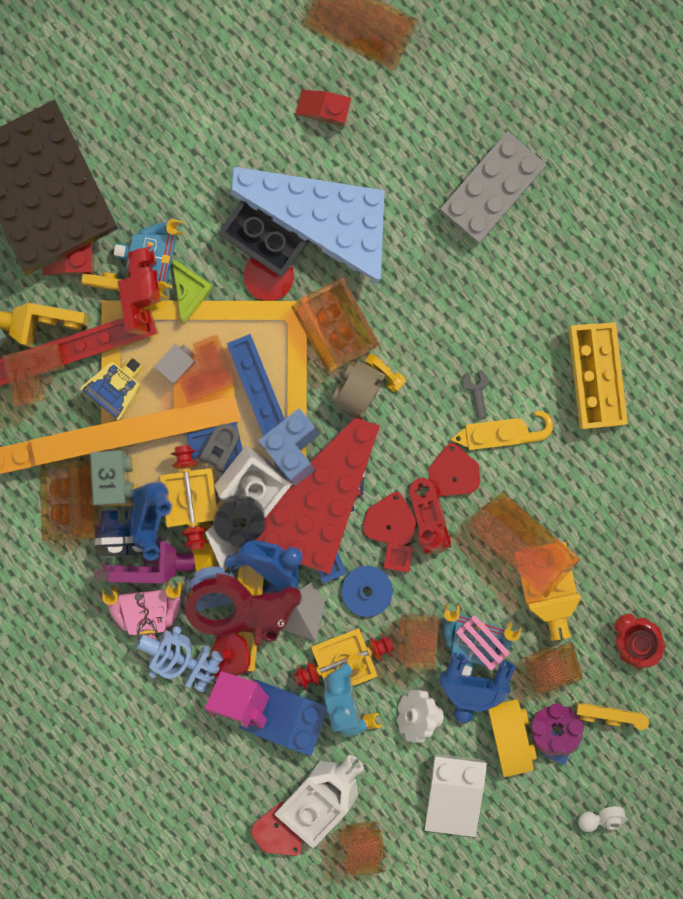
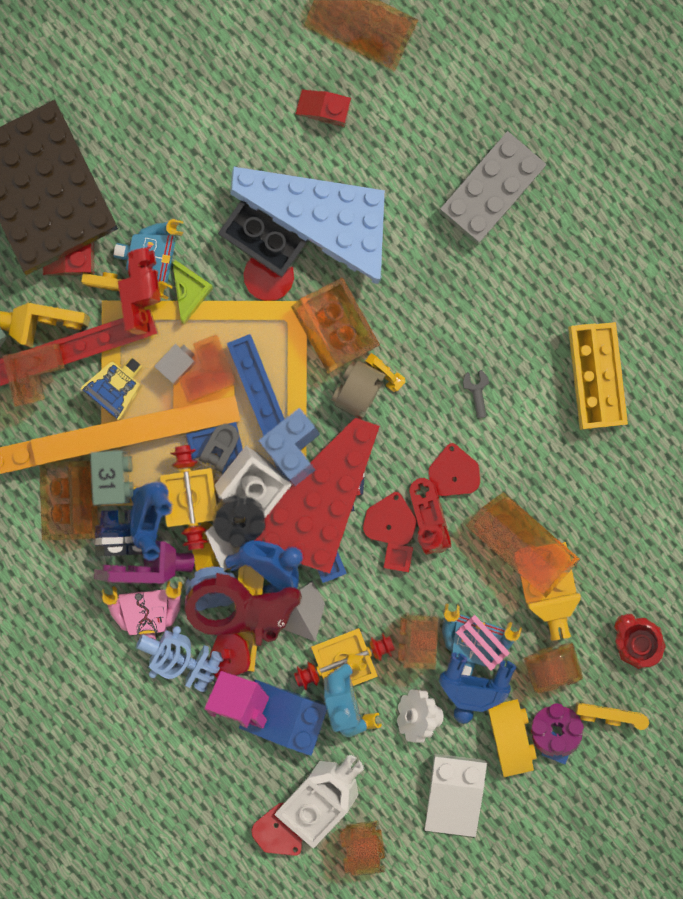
(380, 586): blue plate -> none
(502, 433): yellow plate -> none
(610, 817): white plate -> none

